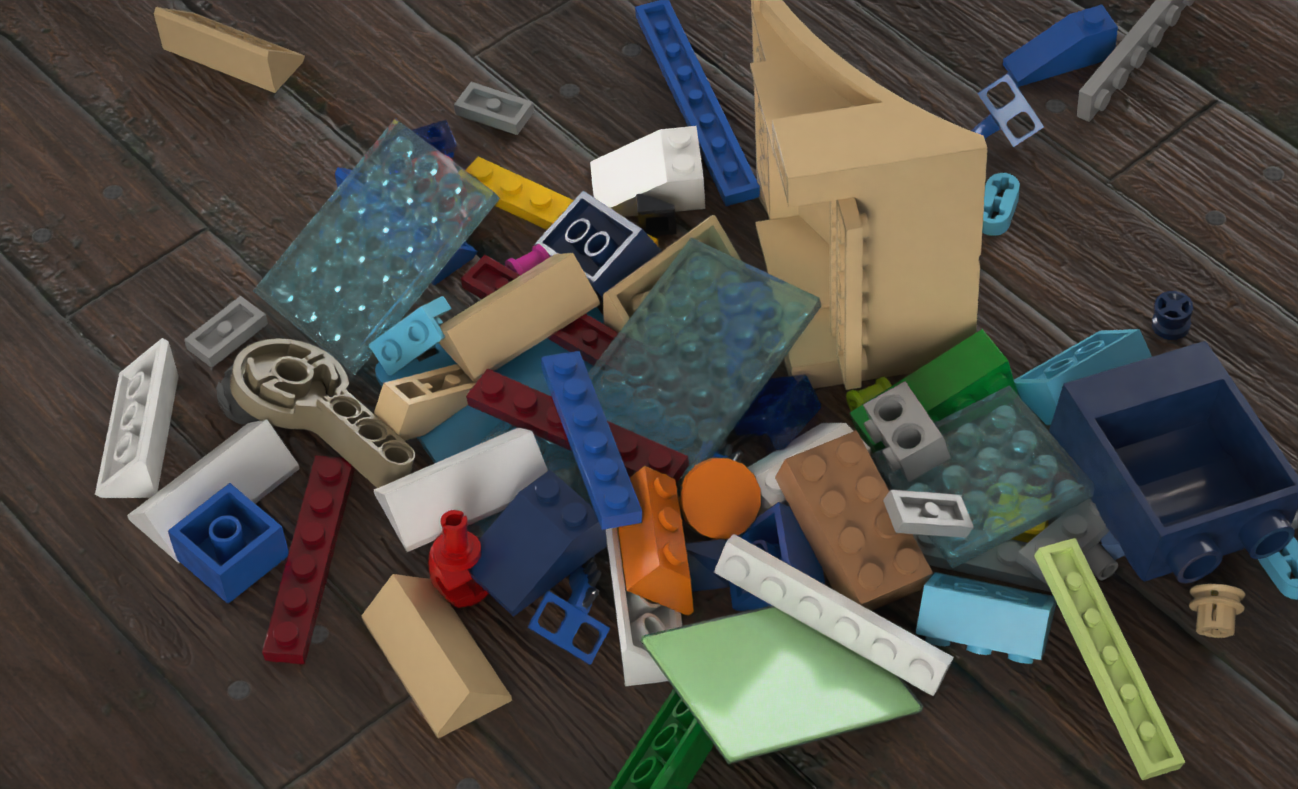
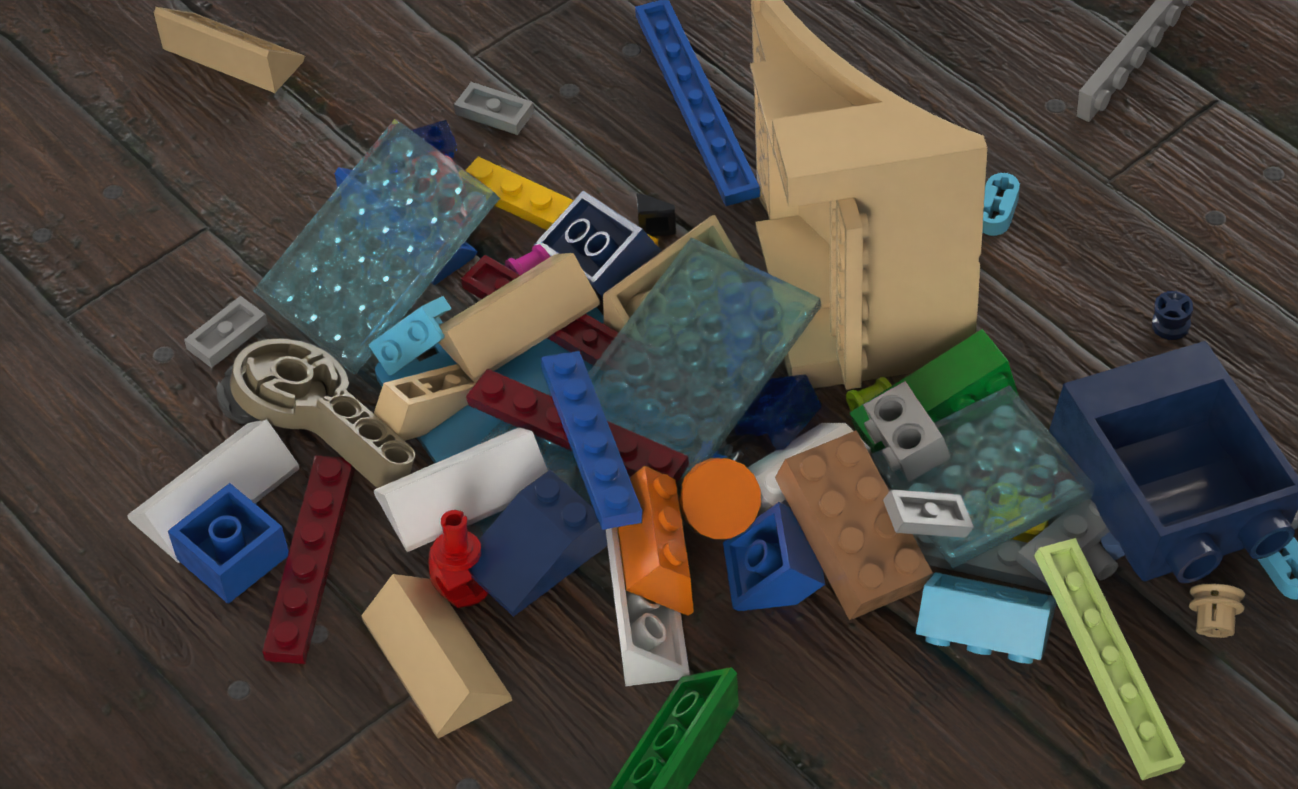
(139, 426): white slope -> none
(576, 609): blue piece -> none
(658, 166): white slope -> none
(702, 563): dark blue slope -> none
(774, 682): clear light blue piece -> none
(833, 614): white plate -> none
(1000, 116): piece -> none
(1068, 45): blue slope -> none
(1098, 353): medium azure slope -> none

